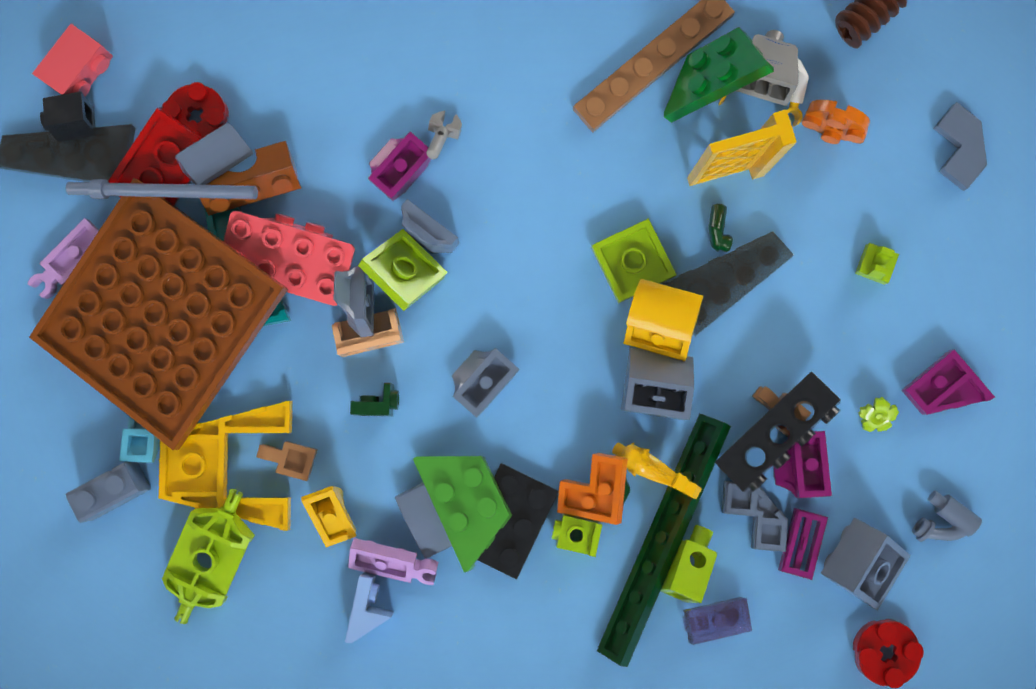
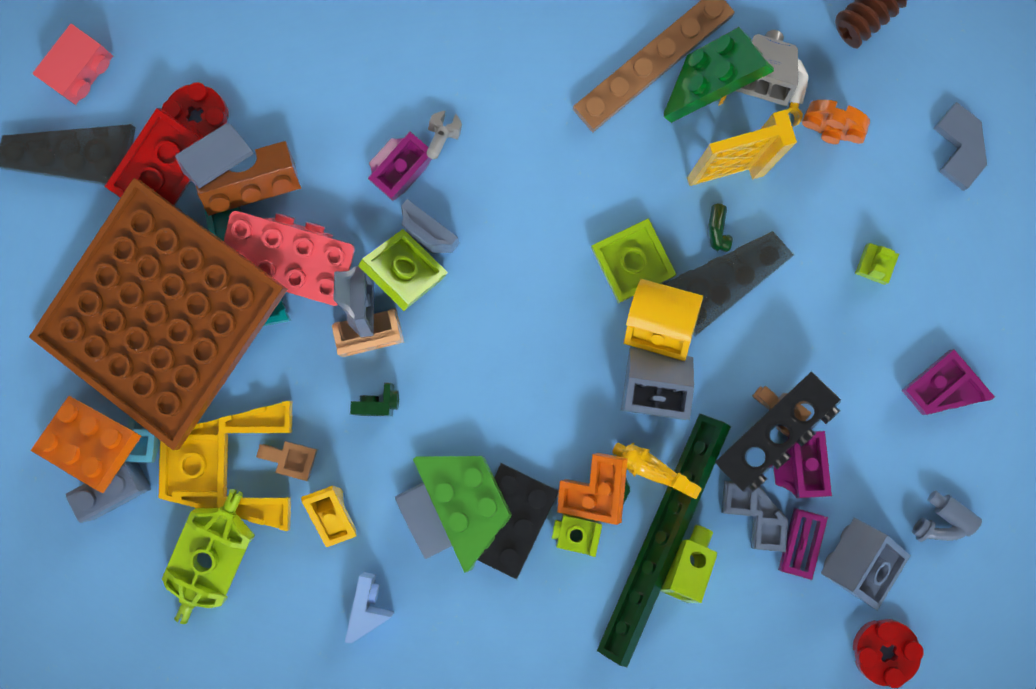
(64, 258): lavender plate -> none
(68, 116): black brick -> none
(86, 444): none -> orange plate
(103, 189): sand blue bar -> none
(391, 562): lavender plate -> none
(482, 379): sand blue slope -> none
(717, 620): clear purple plate -> none
(878, 415): lime plant -> none

